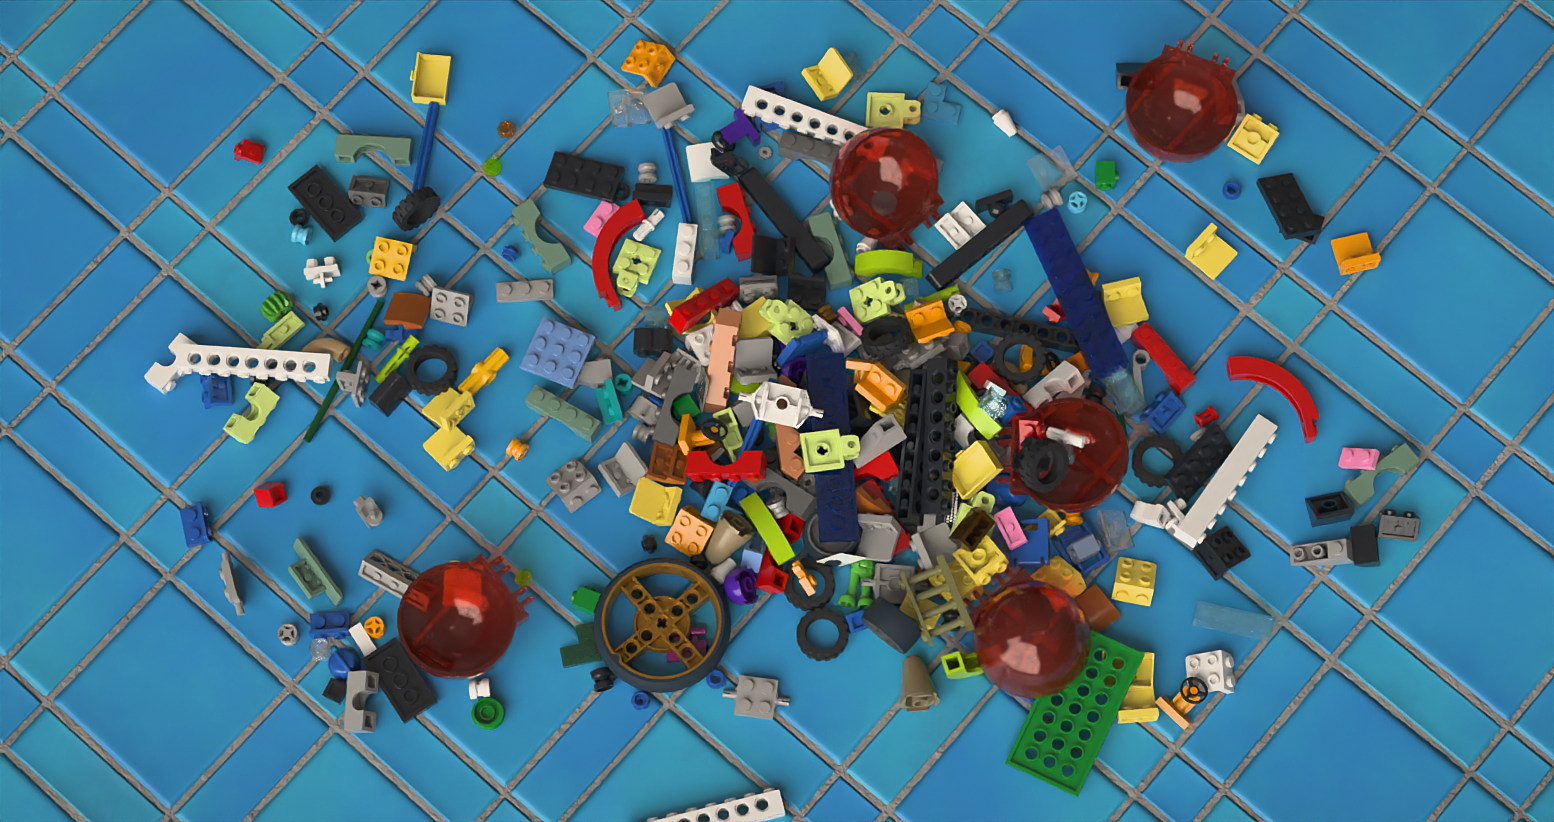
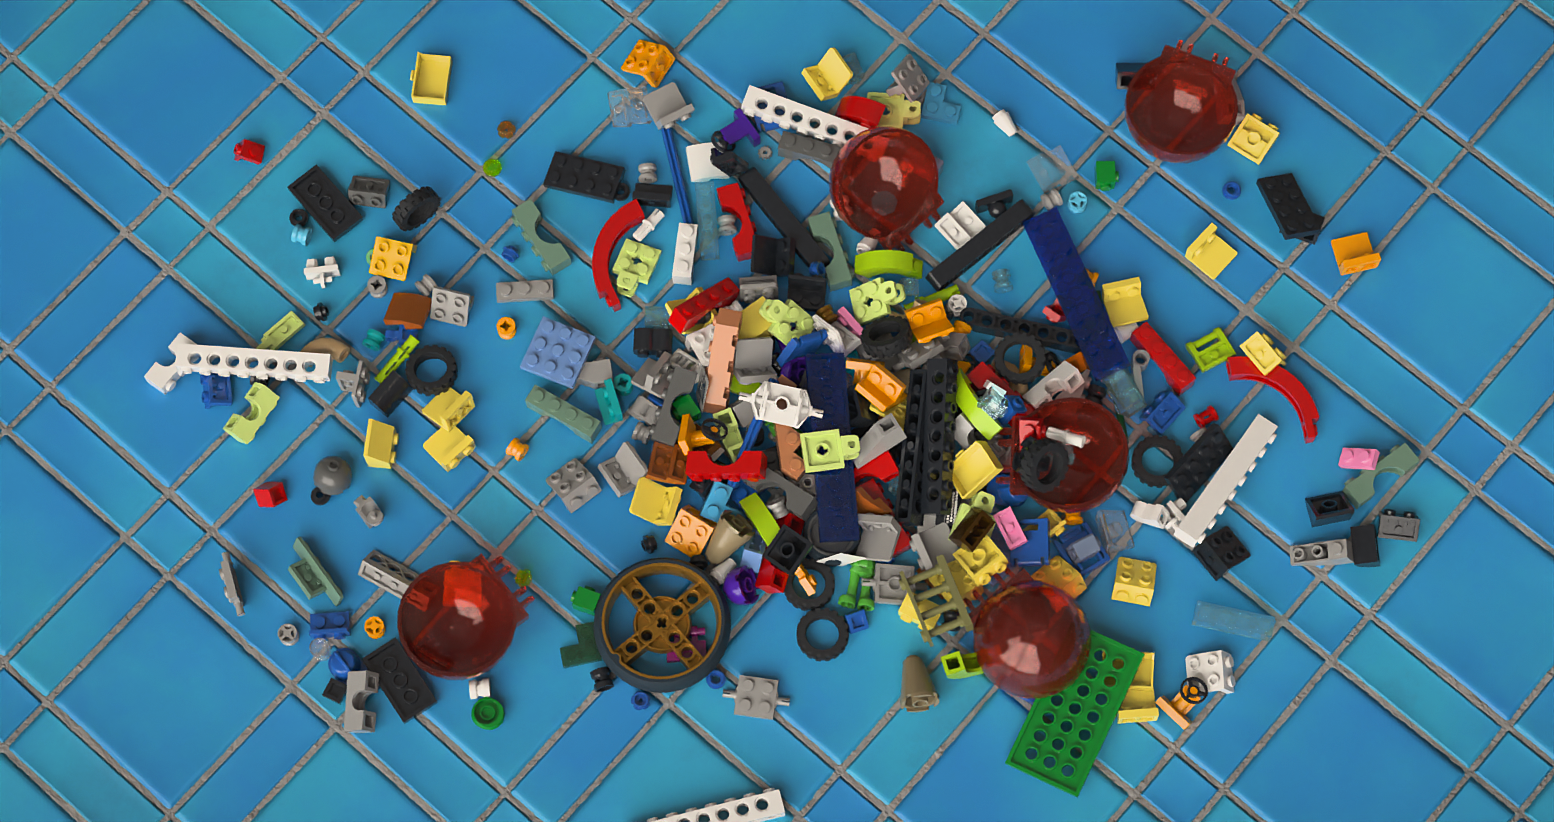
(195, 525): blue bracket -> none
(276, 306): bright green gear -> none
(332, 475): none -> dark grey cylinder
(346, 366): dark green piece -> none
(351, 147): sand green arch -> none
(362, 639): white sticker -> none
(380, 444): none -> light yellow slope
(425, 147): blue axle -> none
(484, 372): yellow piece -> none
(507, 332): none -> light orange wheel
(600, 217): bright pink plate -> none
(726, 241): blue plate -> none
(787, 550): none -> black slope
(817, 268): none -> blue plate
(860, 111): none -> red brick
(891, 625): black wheel -> none
(908, 79): none -> light grey bracket
(1098, 608): dark orange slope -> none
(1212, 355): none -> lime plate
(1262, 353): none -> light yellow bracket

